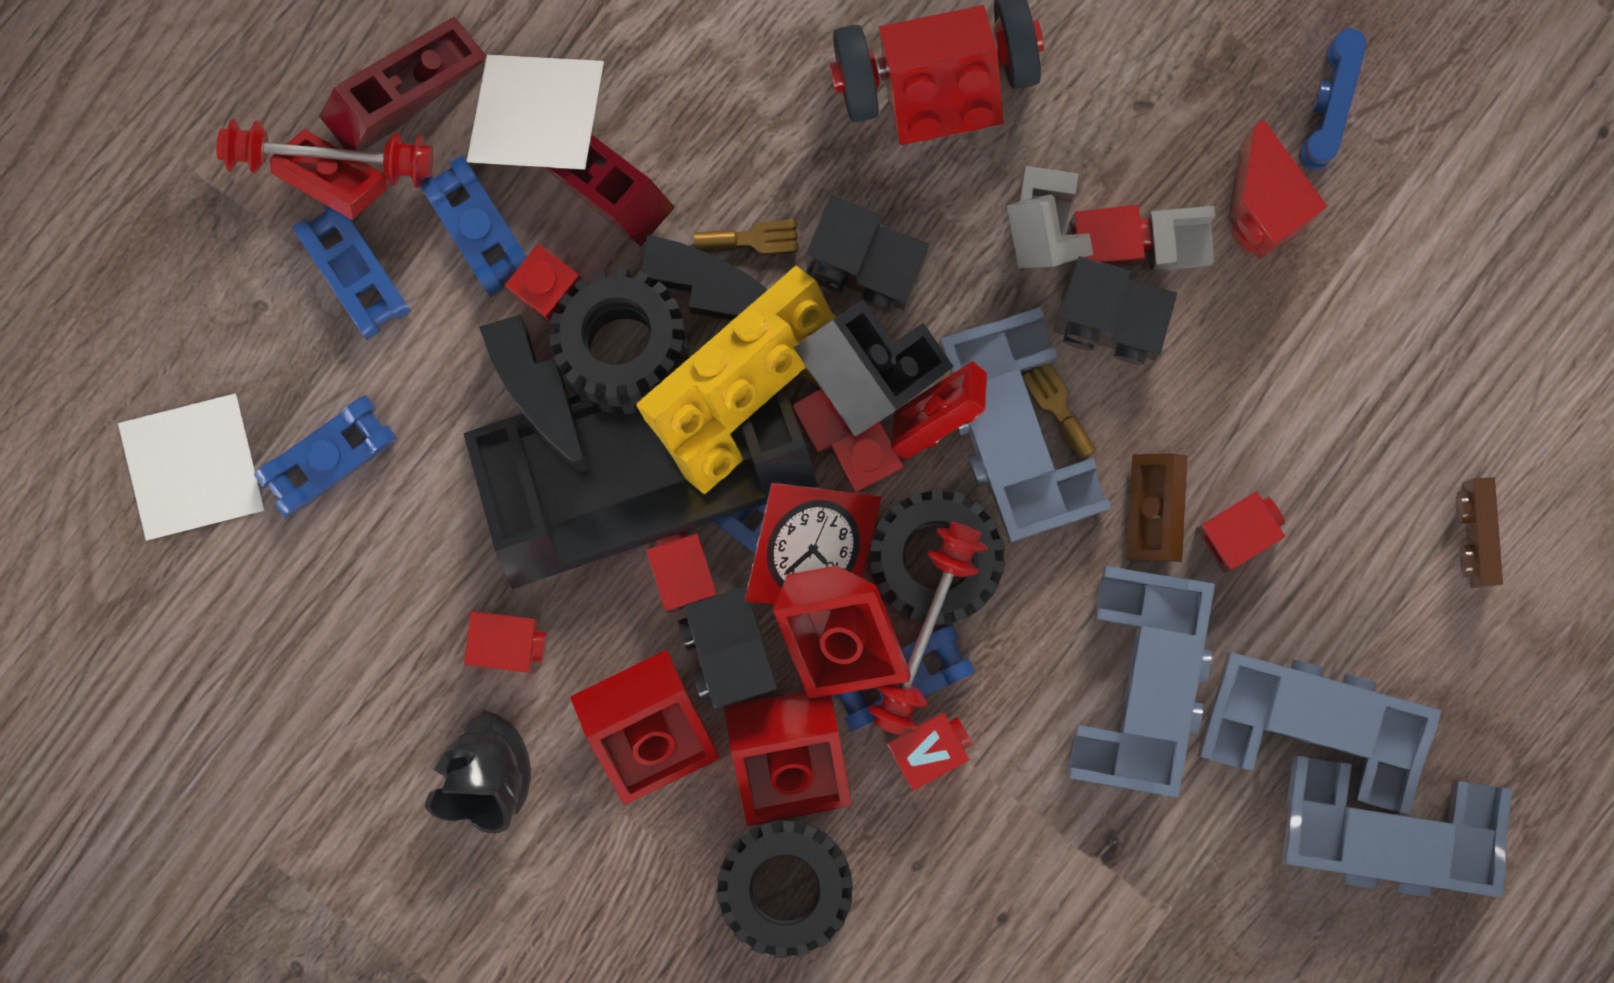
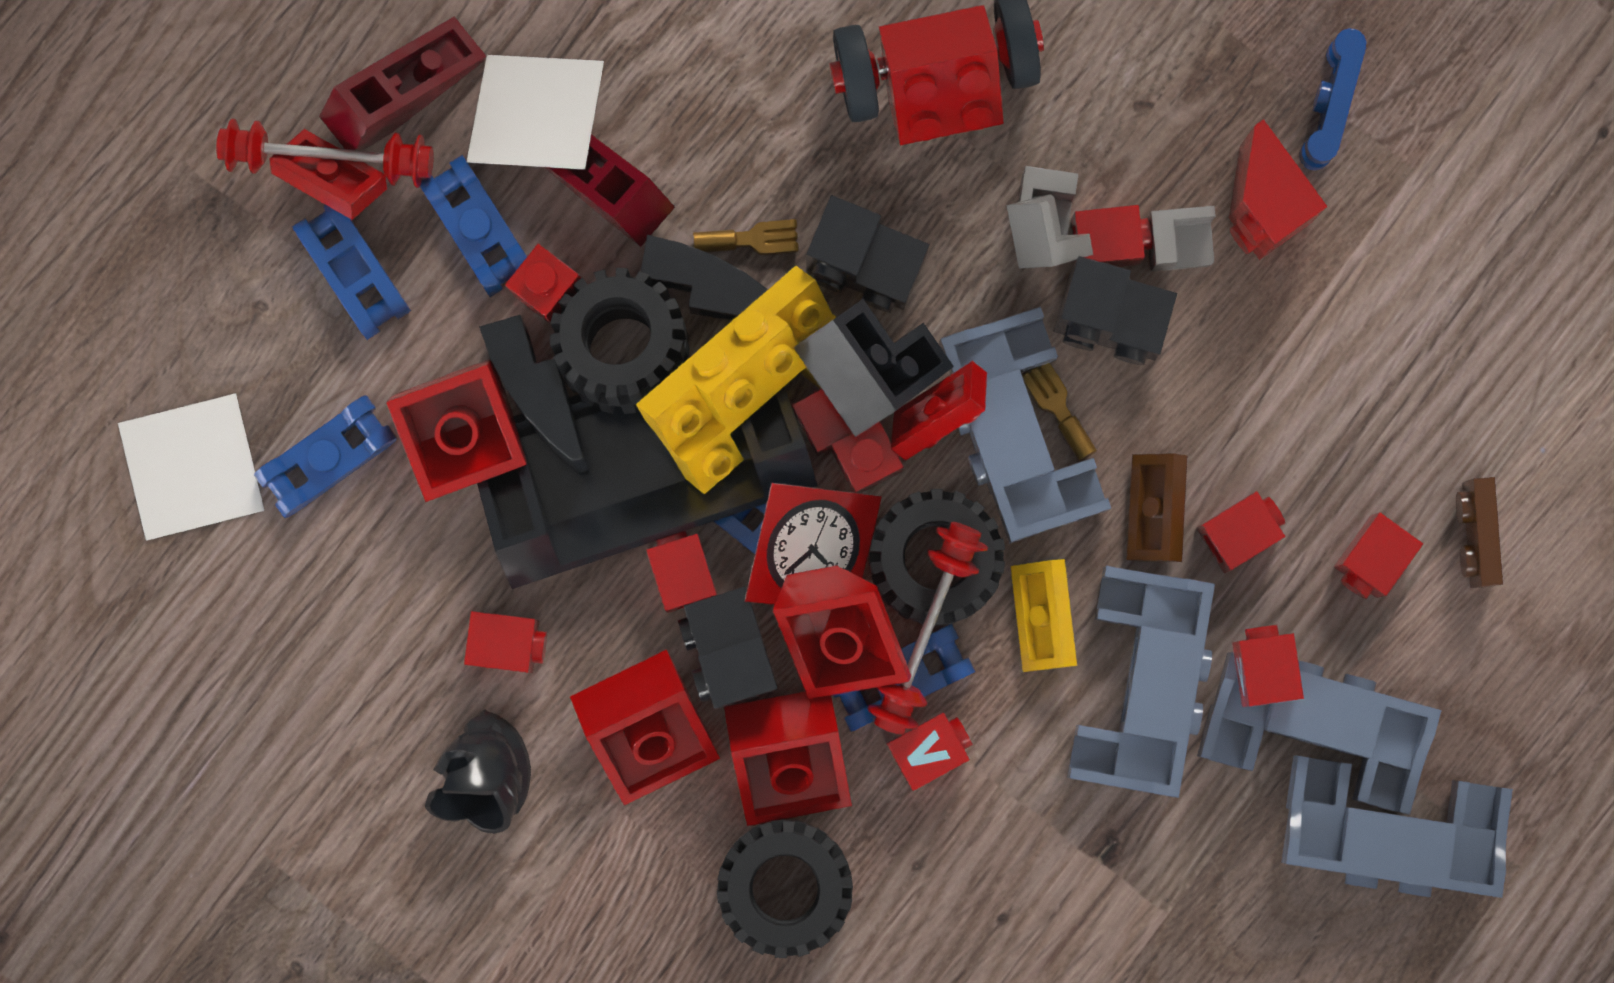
(457, 430): none -> red slope
(1043, 615): none -> yellow plate
(1267, 667): none -> red brick
(1377, 557): none -> red brick

